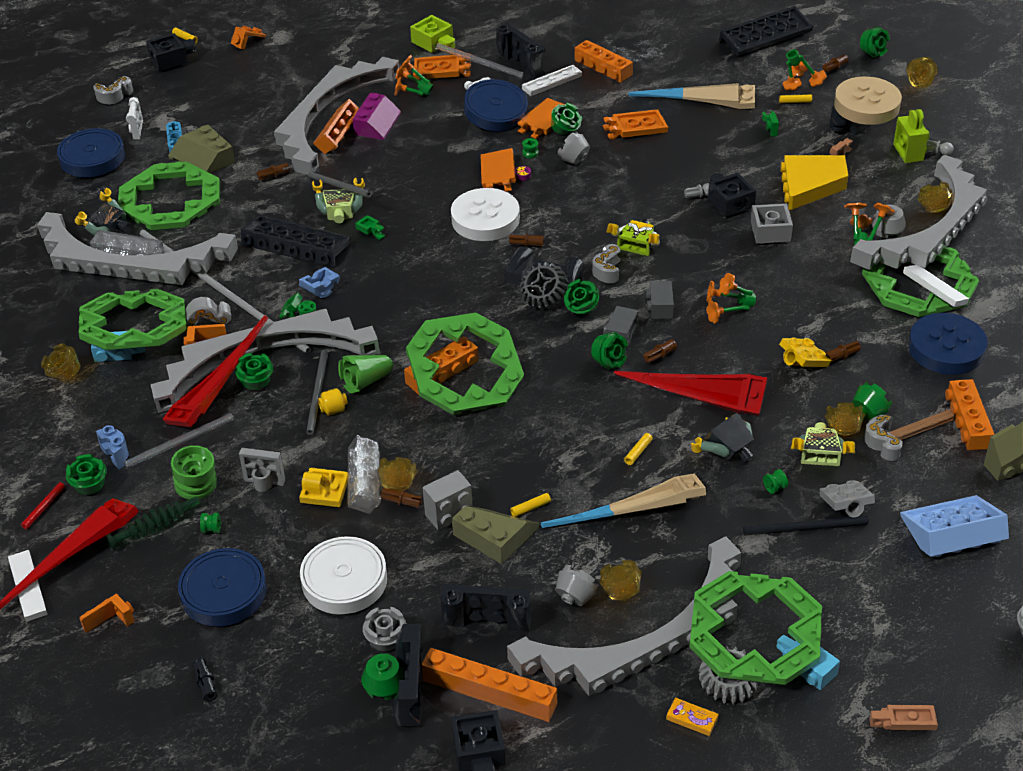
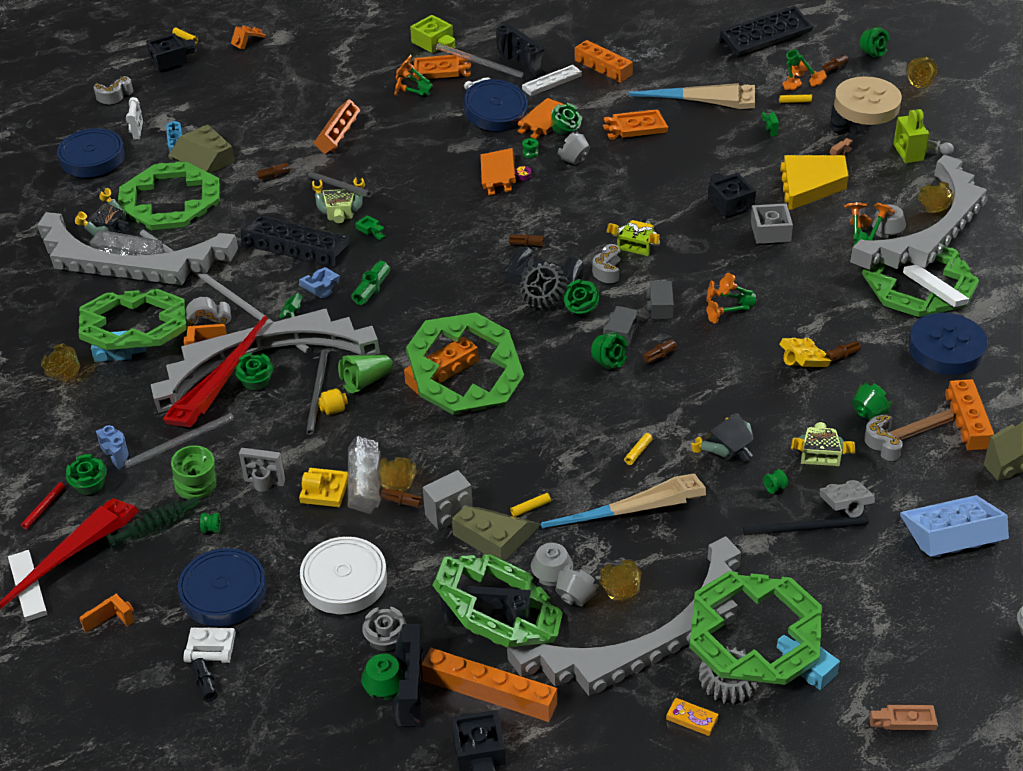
(210, 640): none -> white plate
(306, 307): green wheel -> none
(337, 82): light grey arch -> none
(370, 283): none -> green piece
(375, 117): magenta slope -> none
(462, 603): none -> bright green plate
(485, 214): white brick -> none
(548, 562): none -> light grey cone
(697, 191): light grey axle -> none
(728, 391): red plate -> none
(845, 418): clear yellow cone -> none

